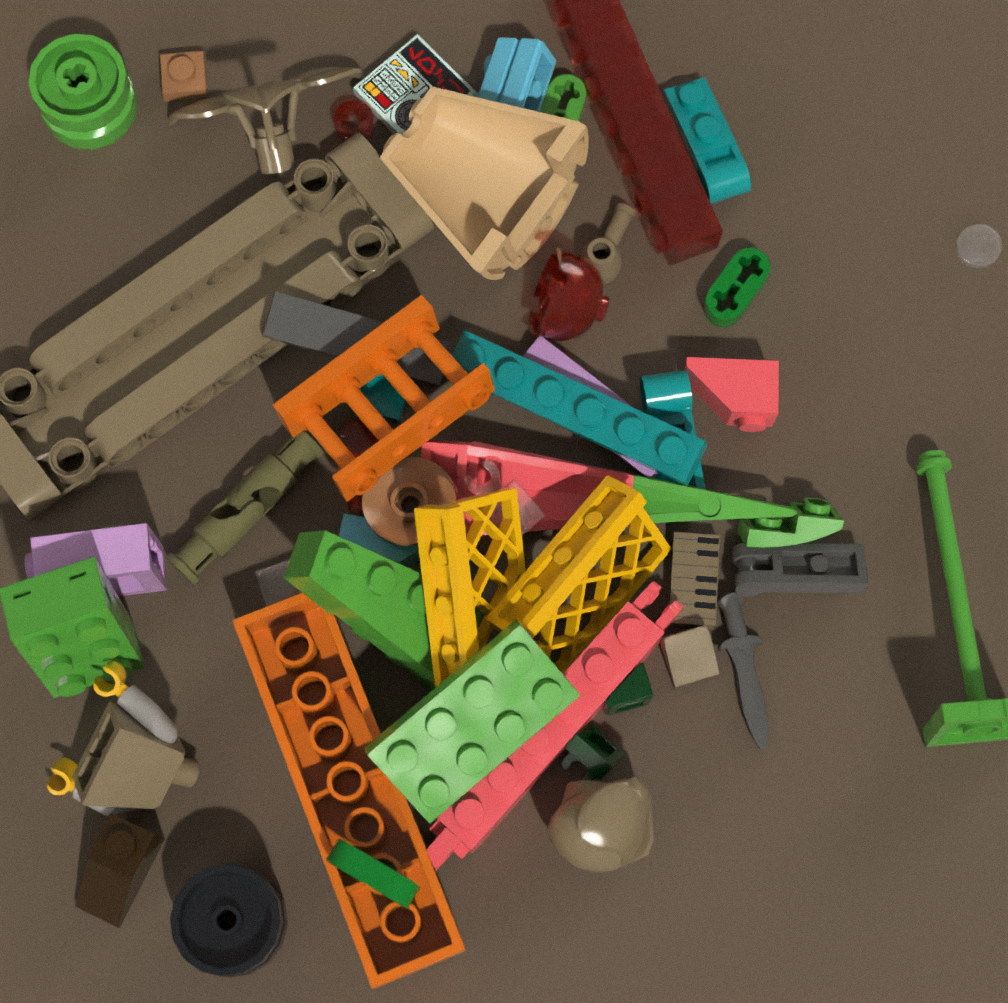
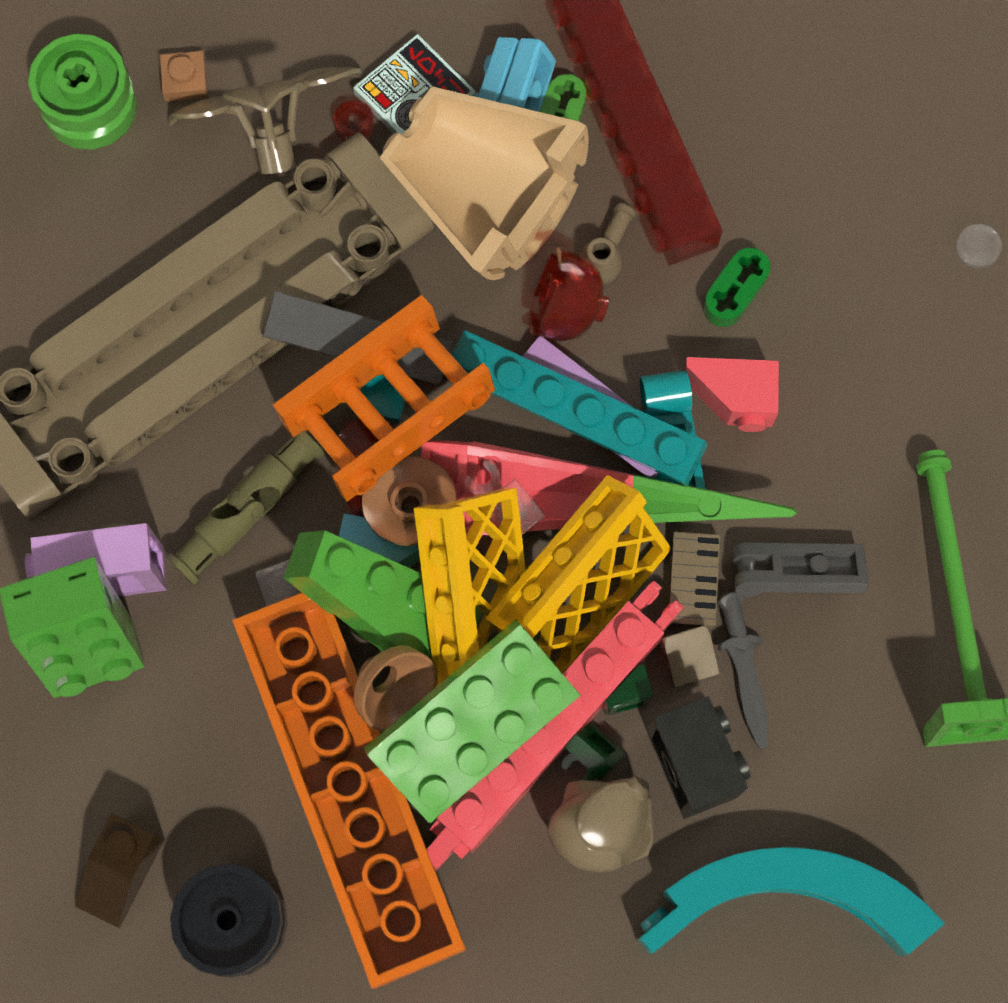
(129, 756): dark tan torso -> none
(373, 873): green beam -> none
(409, 681): none -> medium nougat piece
(698, 756): none -> pearl dark grey brick
(708, 140): teal plate -> none
(813, 521): bright green slope -> none
(849, 884): none -> teal arch

